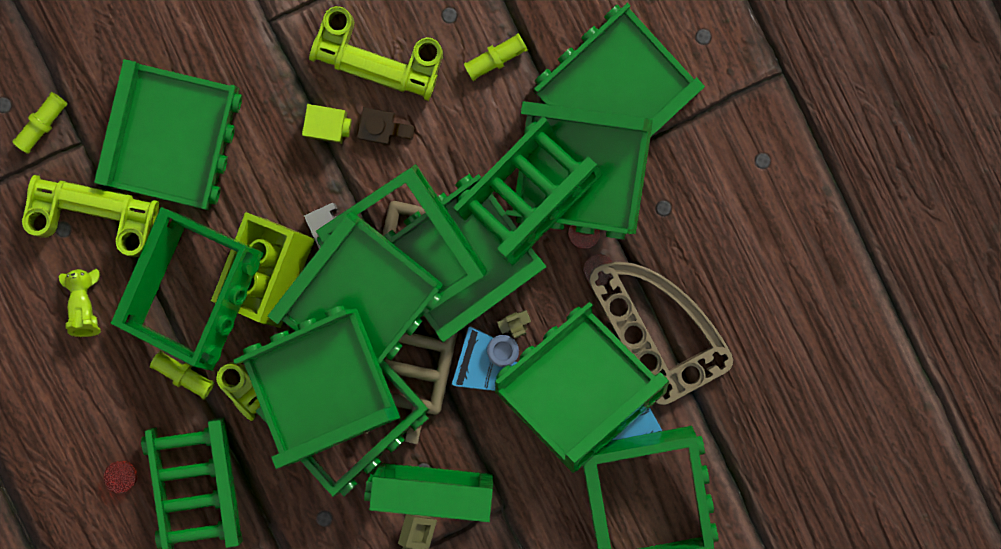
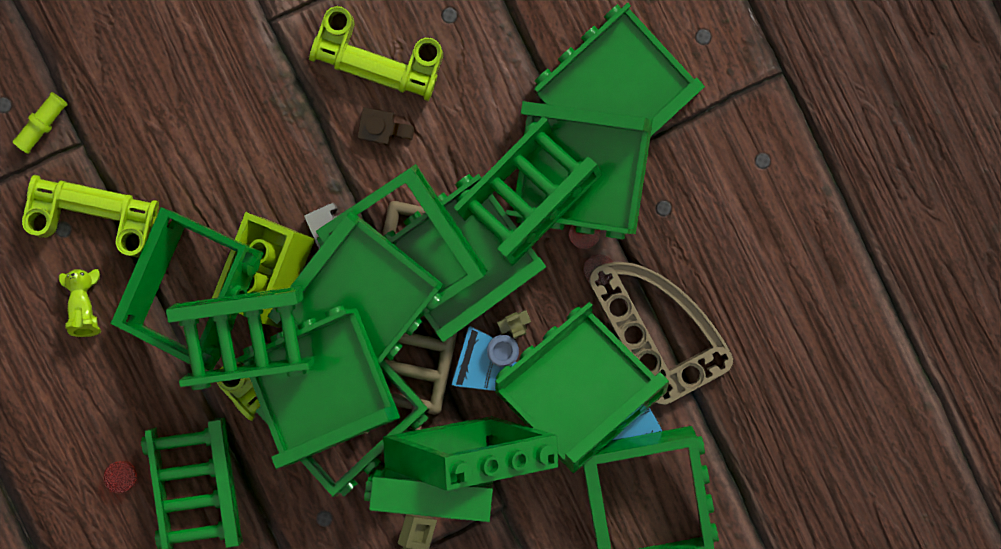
(168, 135): green panel -> none
(182, 374): lime pin -> none
(252, 307): none -> green fence
(326, 124): lime brick -> none
(462, 450): none -> green window
(495, 57): lime pin -> none

